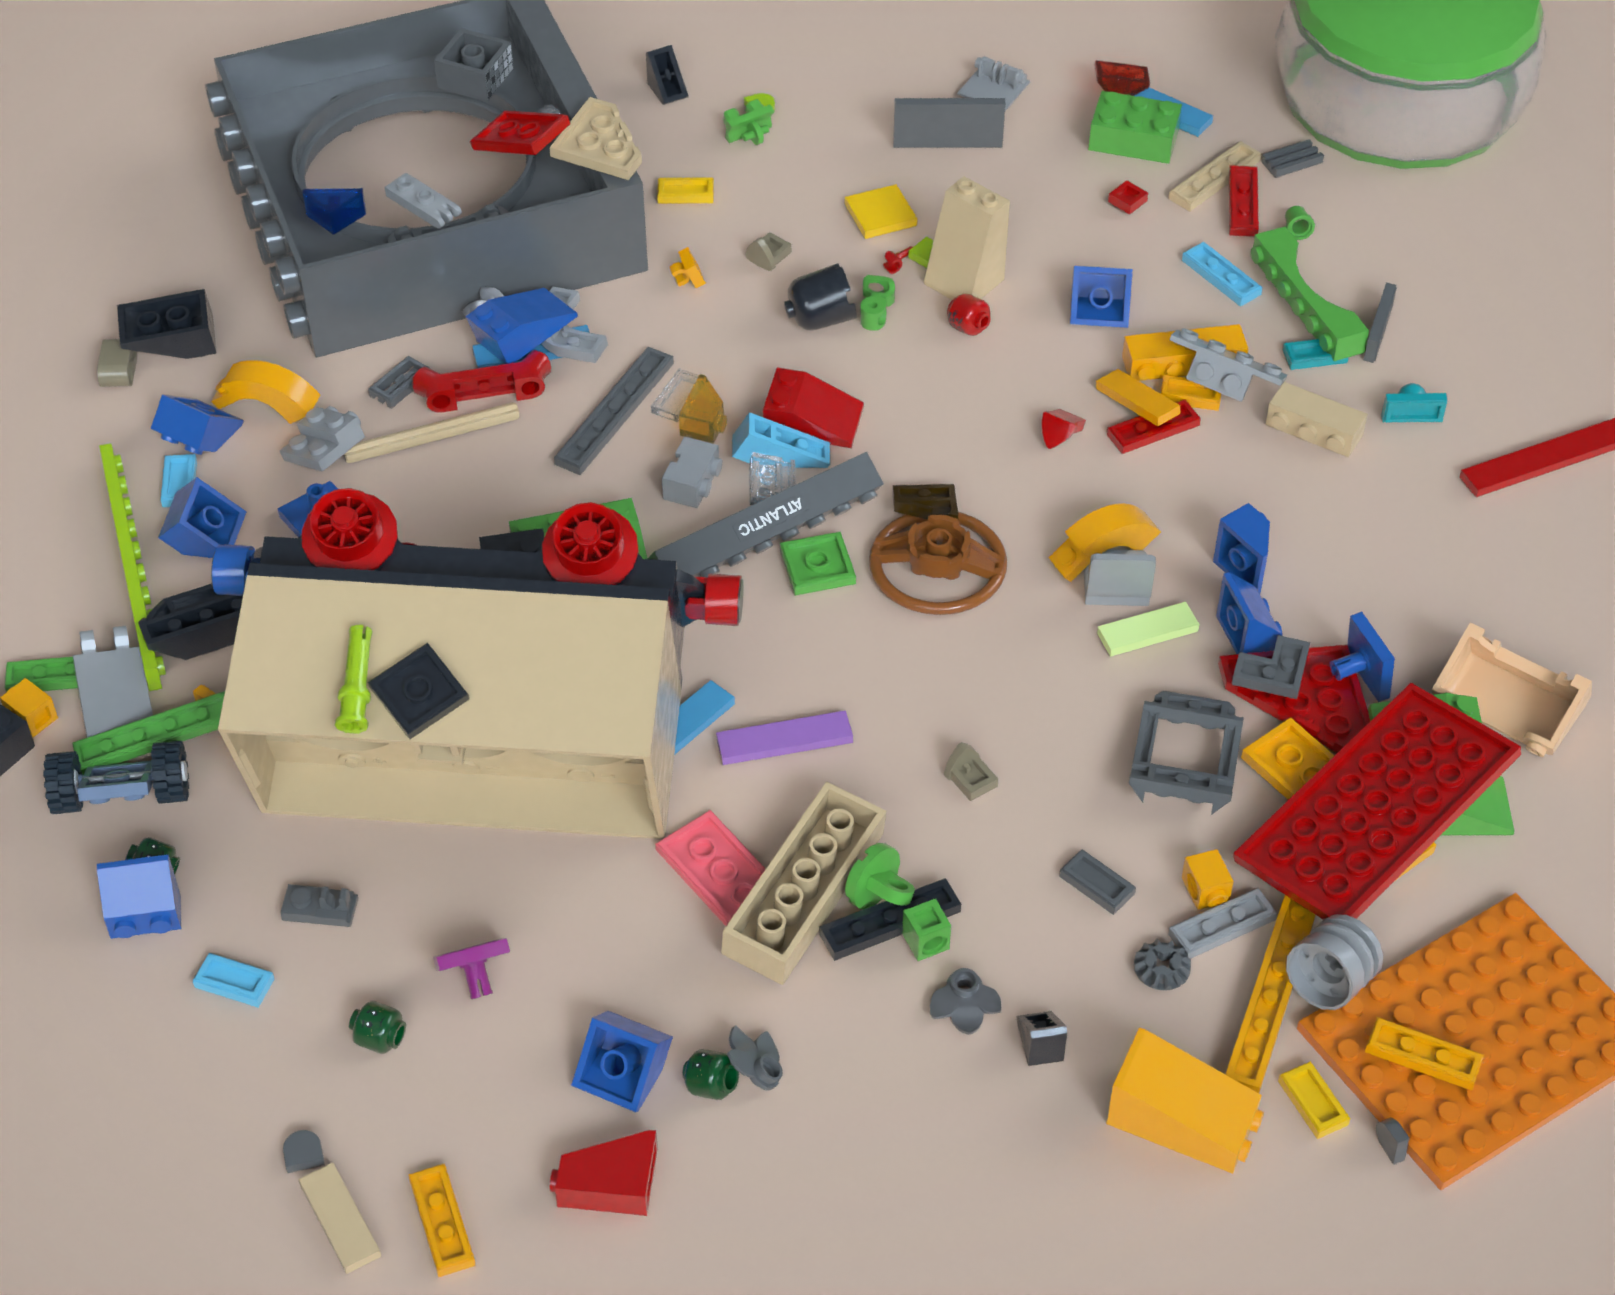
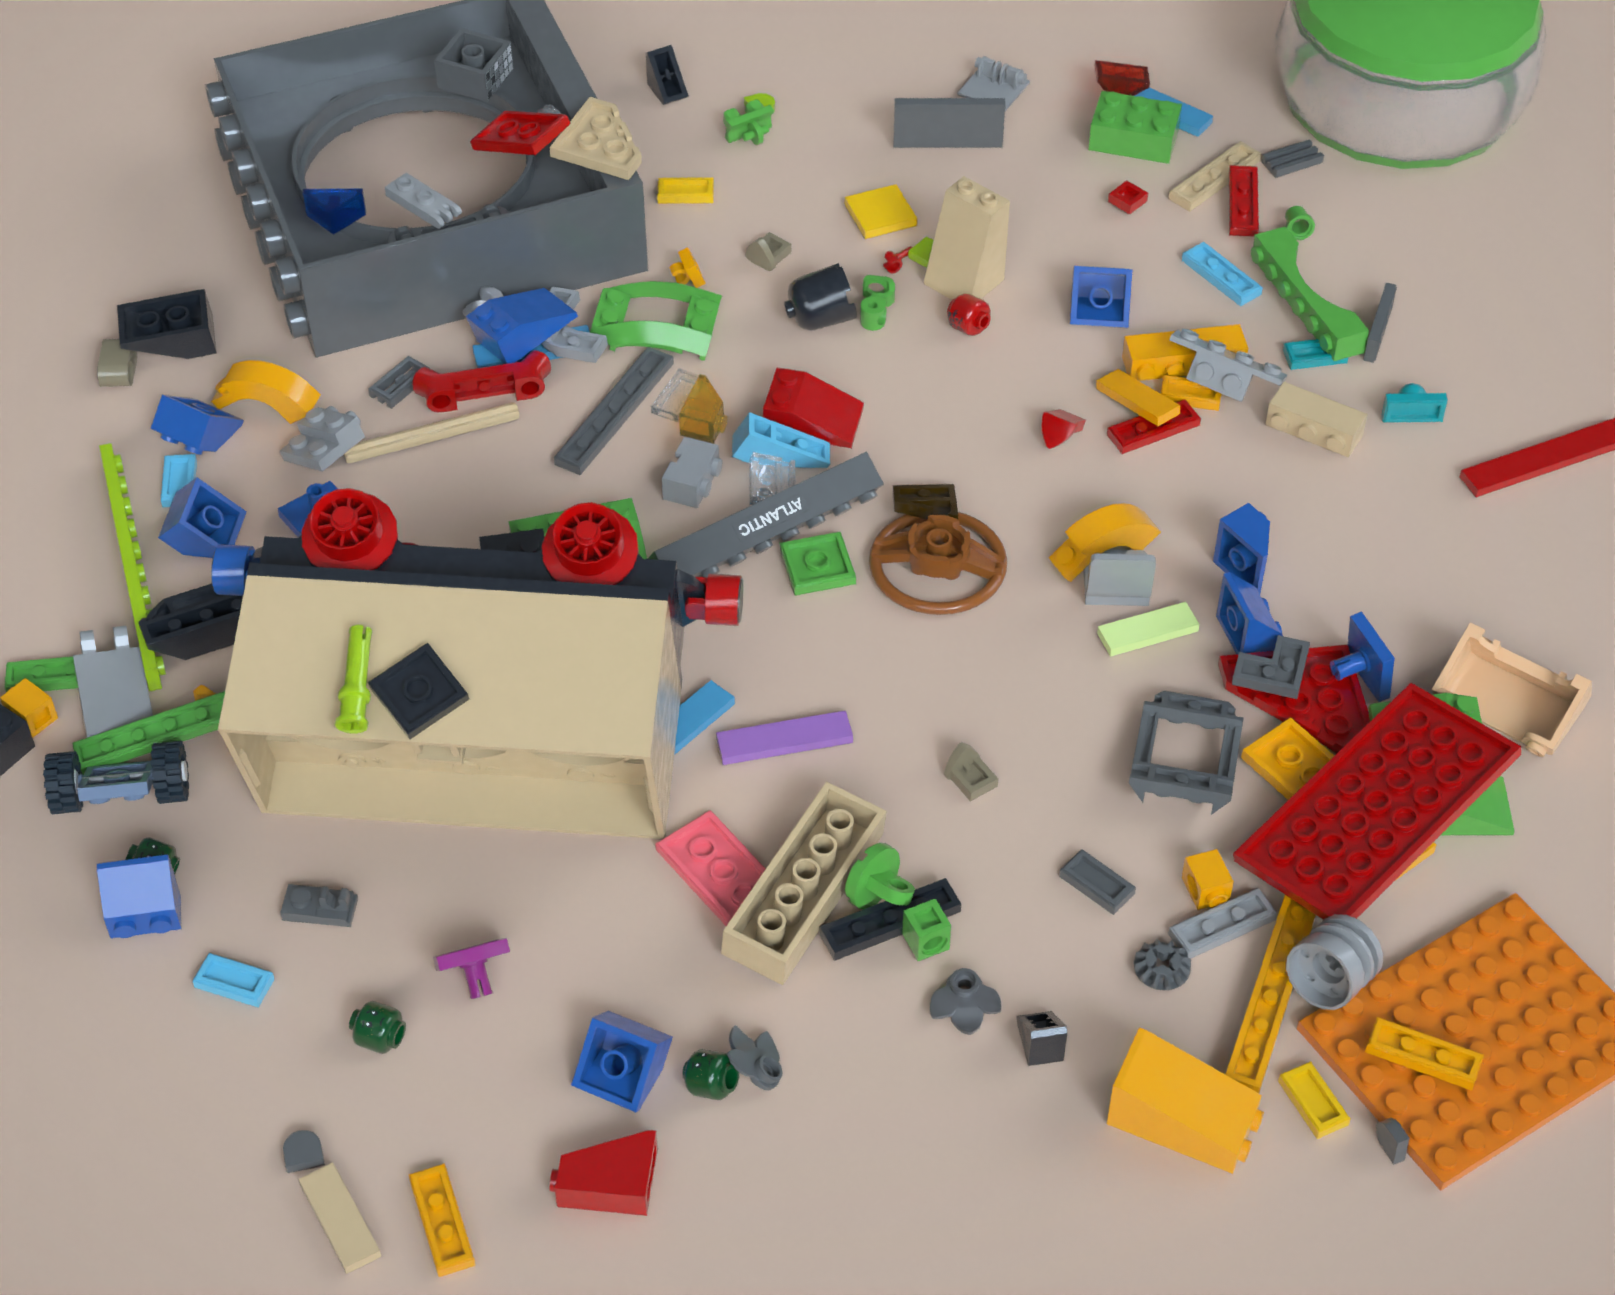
(691, 337): none -> bright green wedge

